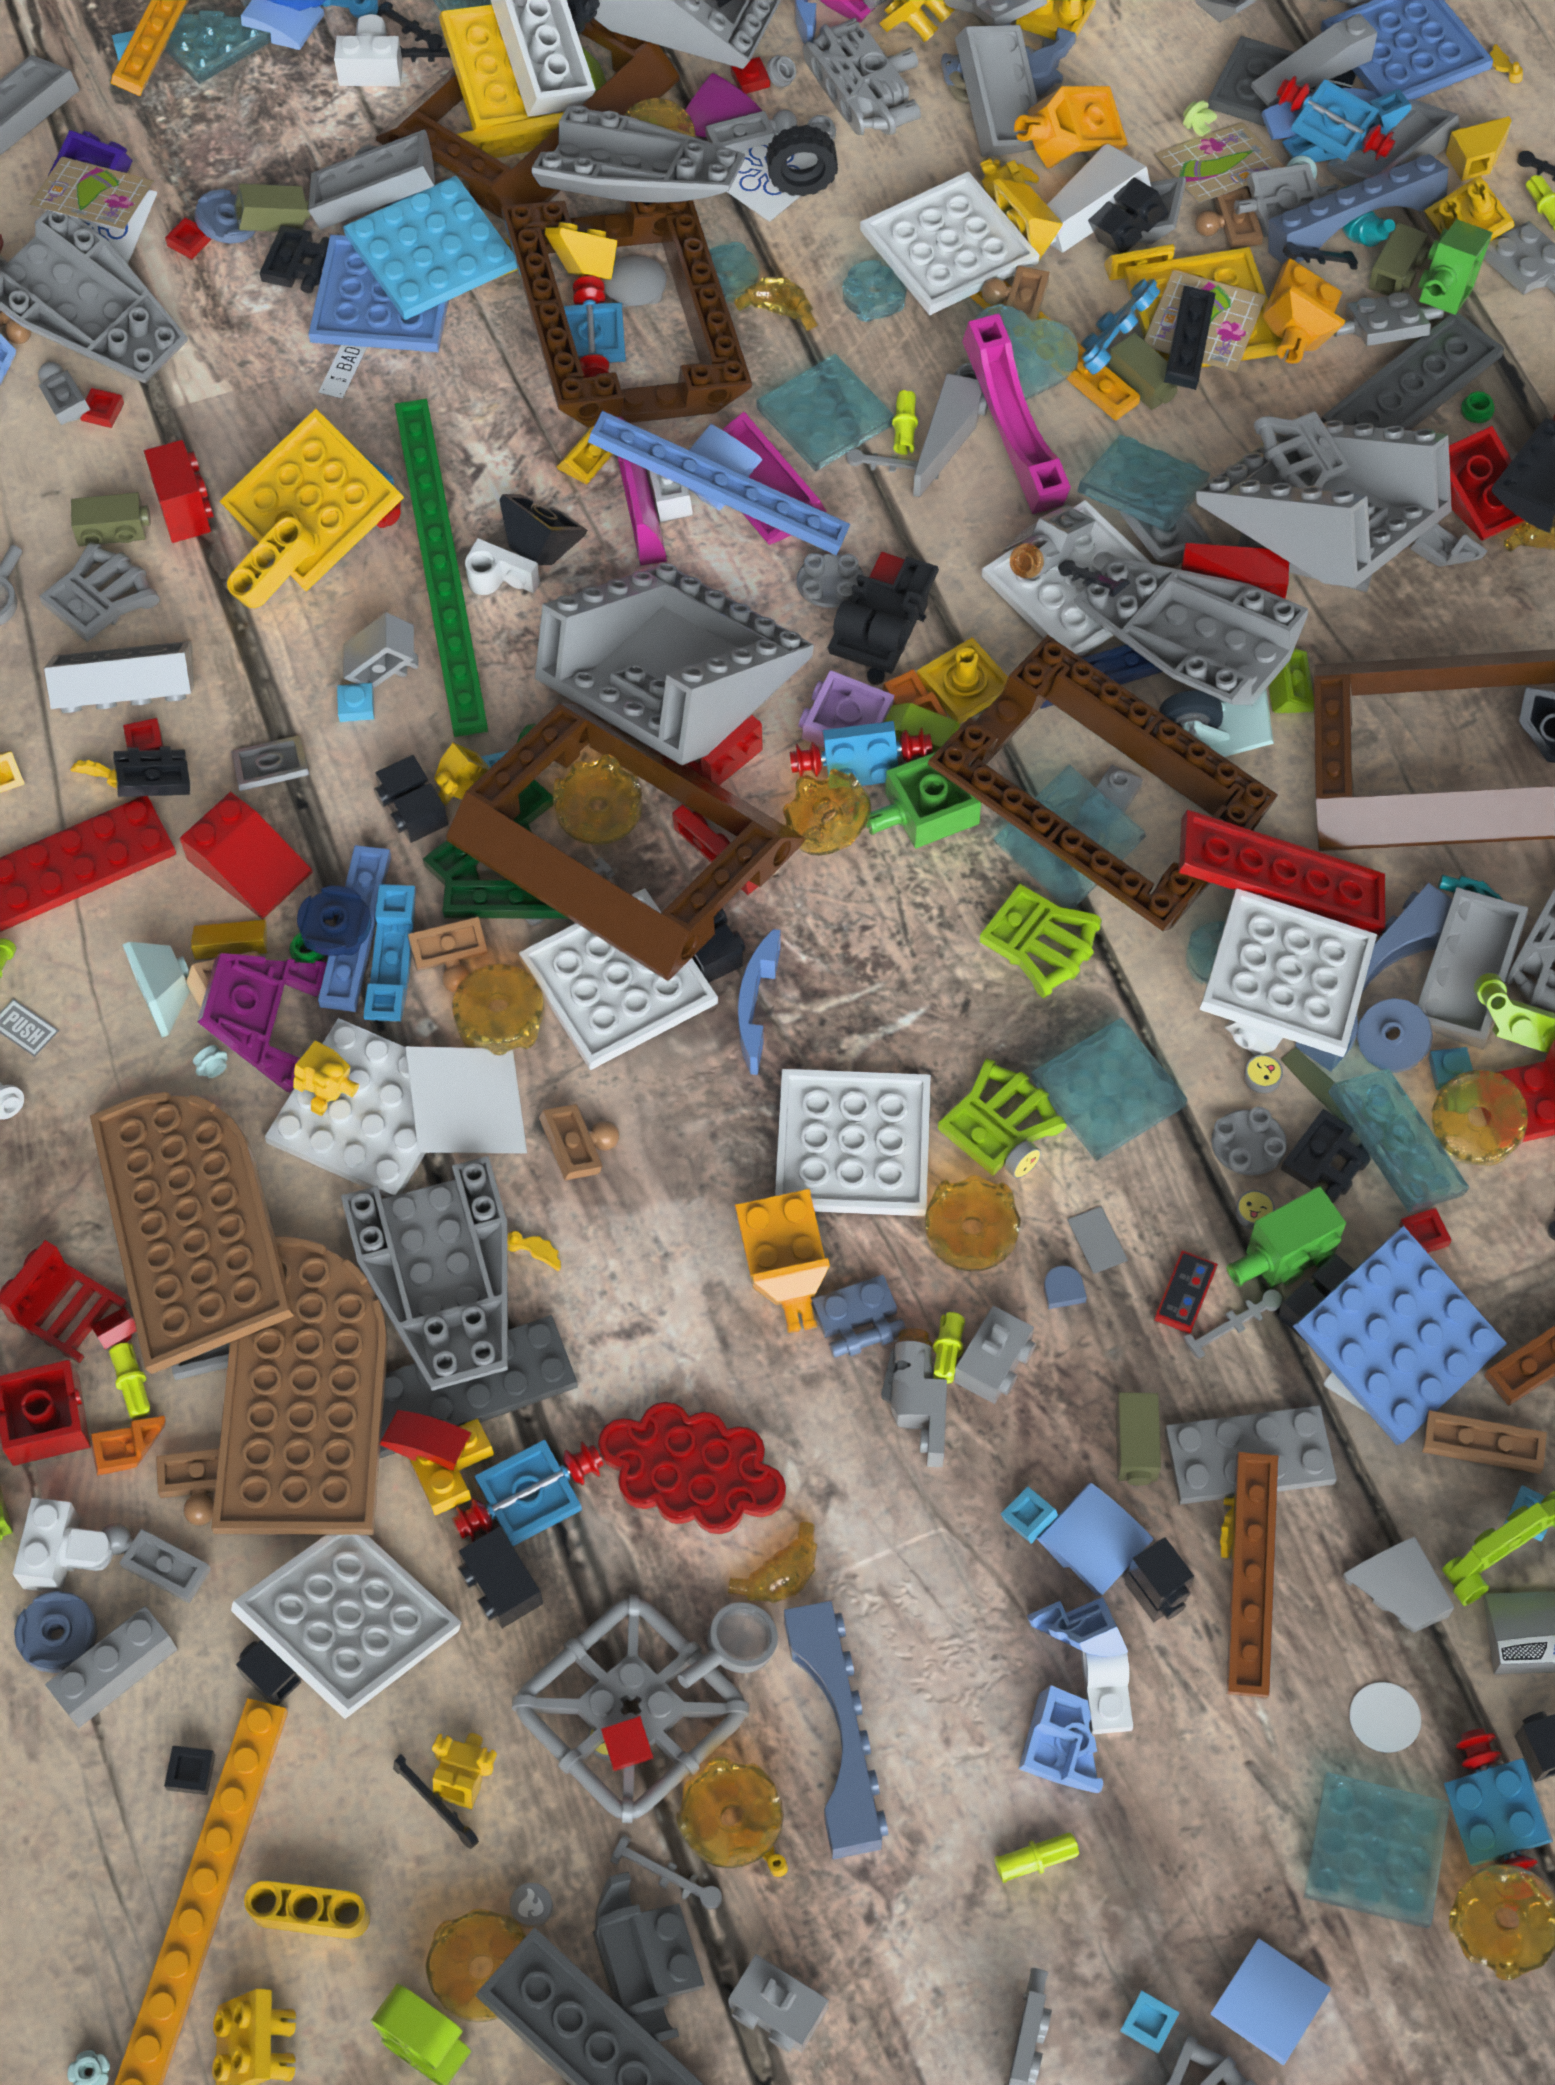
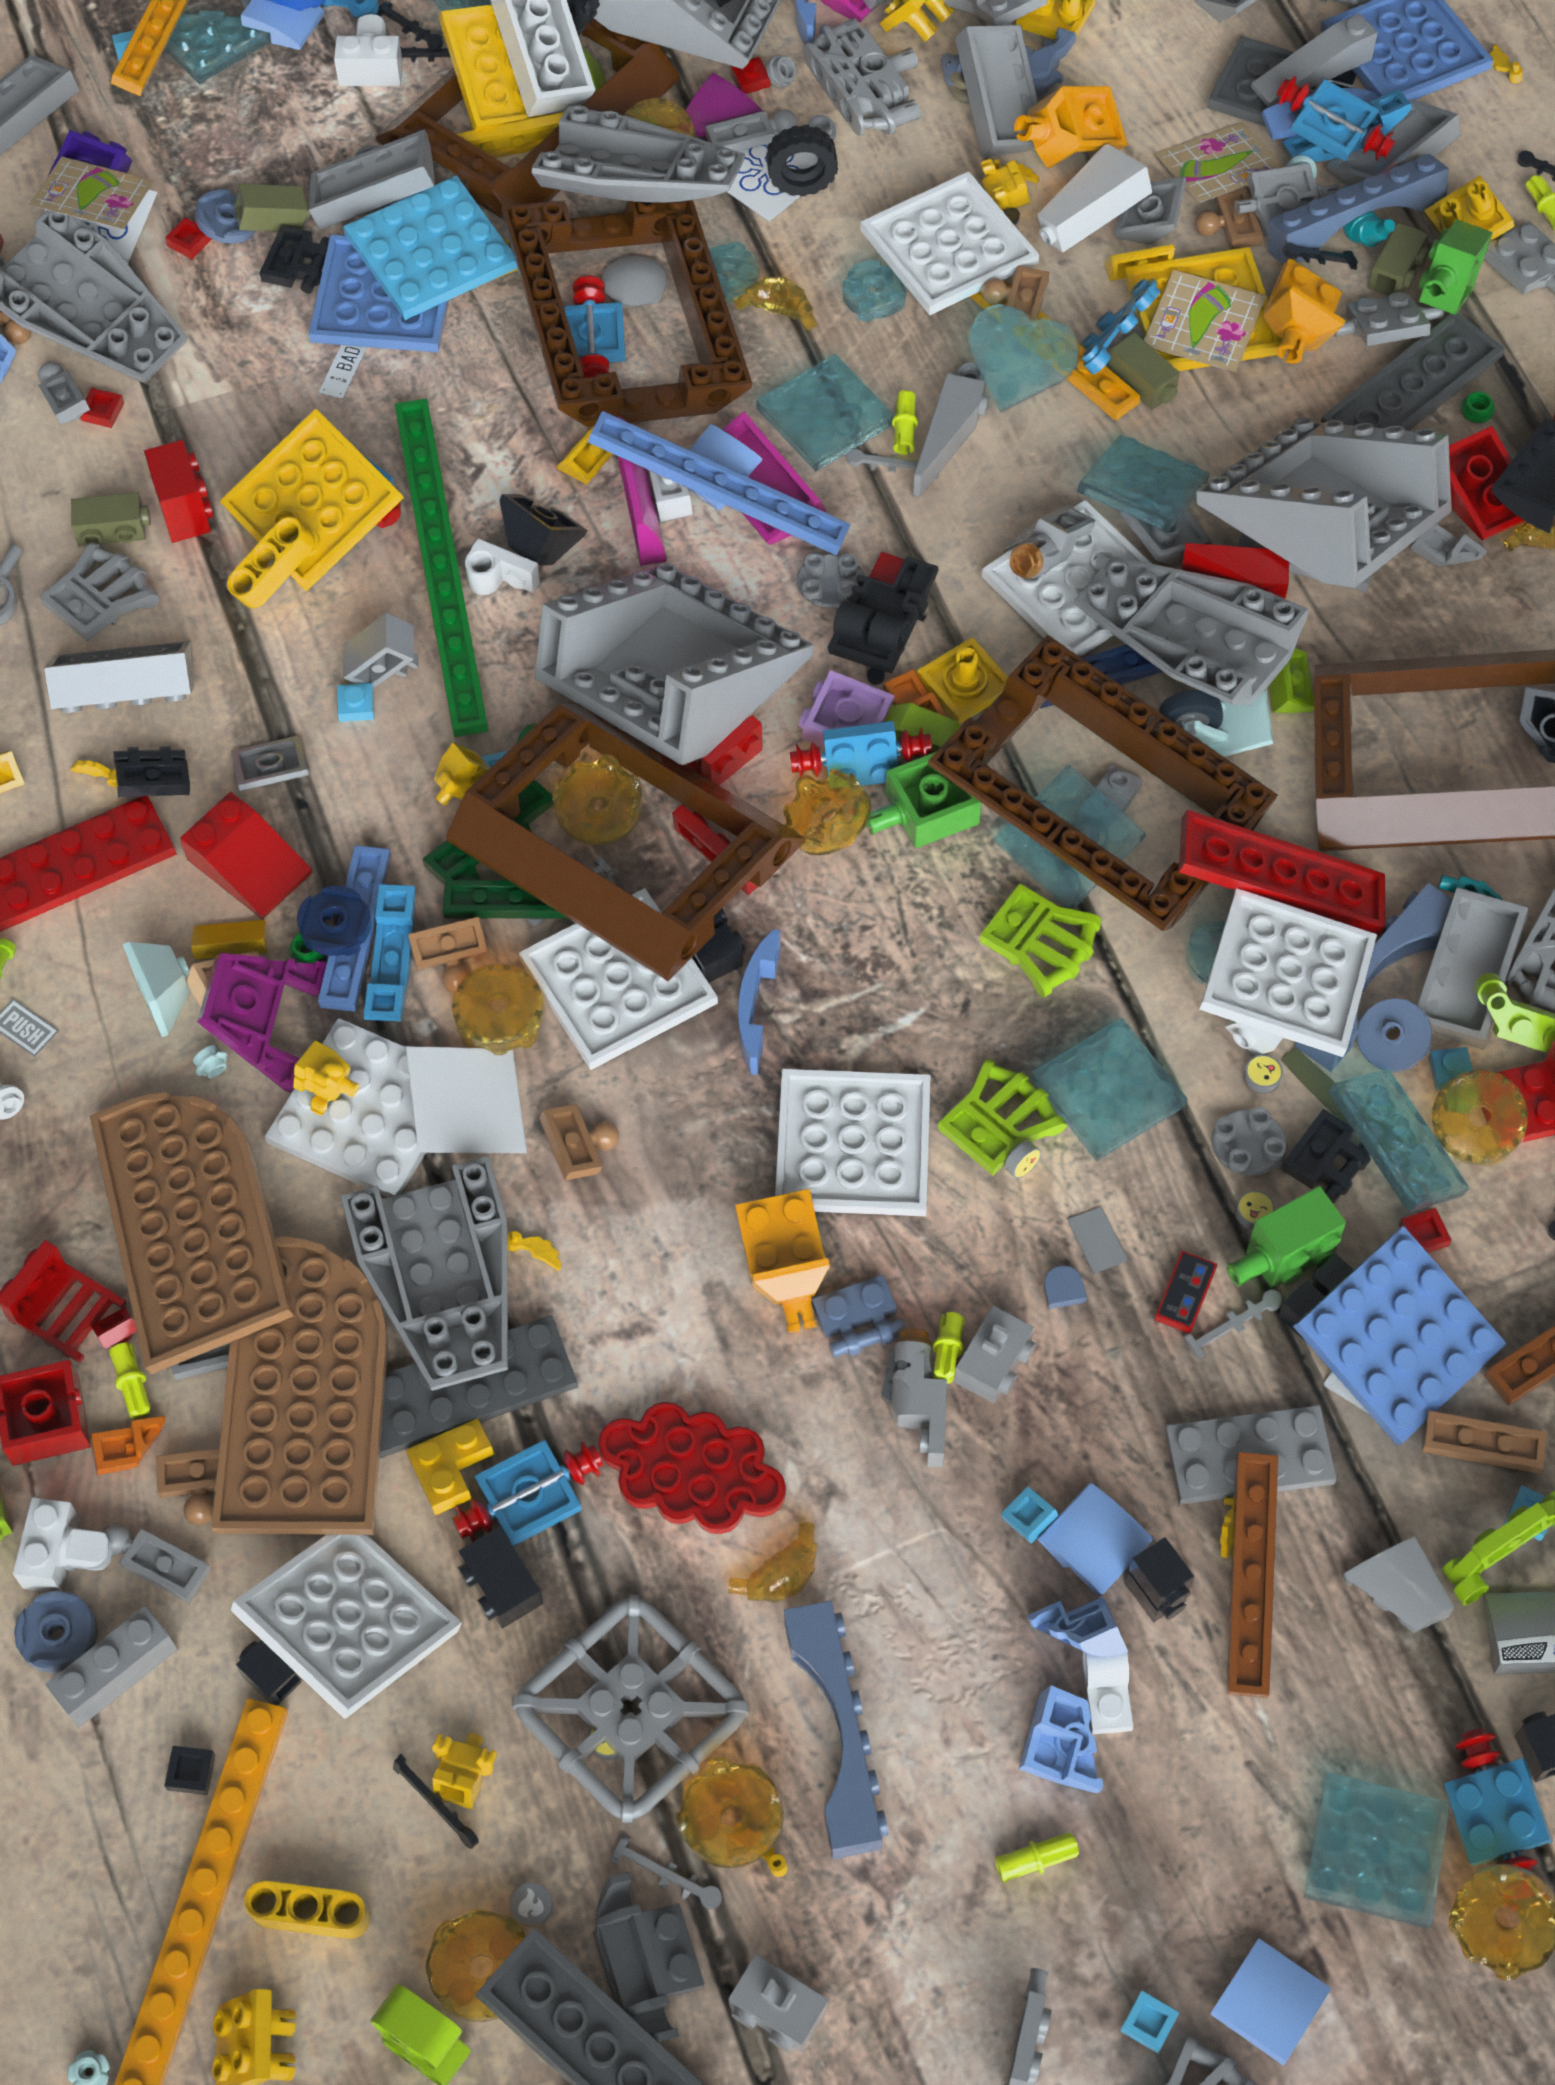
(144, 734): red tile -> none
(413, 804): black piece -> none
(426, 1436): red slope -> none
(583, 252): yellow slope -> none
(627, 1743): red tile -> none
(738, 1639): piece -> none
(972, 1200): clear yellow plate -> none
(1027, 213): yellow slope -> none
(1032, 459): dark pink arch -> none
(1069, 568): black piece -> none
(1122, 229): black piece -> none
(1138, 1438): olive brick -> none
(1189, 337): black tile -> none
(1195, 116): yellowish green plate -> none
(1311, 442): light grey plate -> none
(1385, 1717): white sticker -> none
(1477, 147): yellow slope -> none

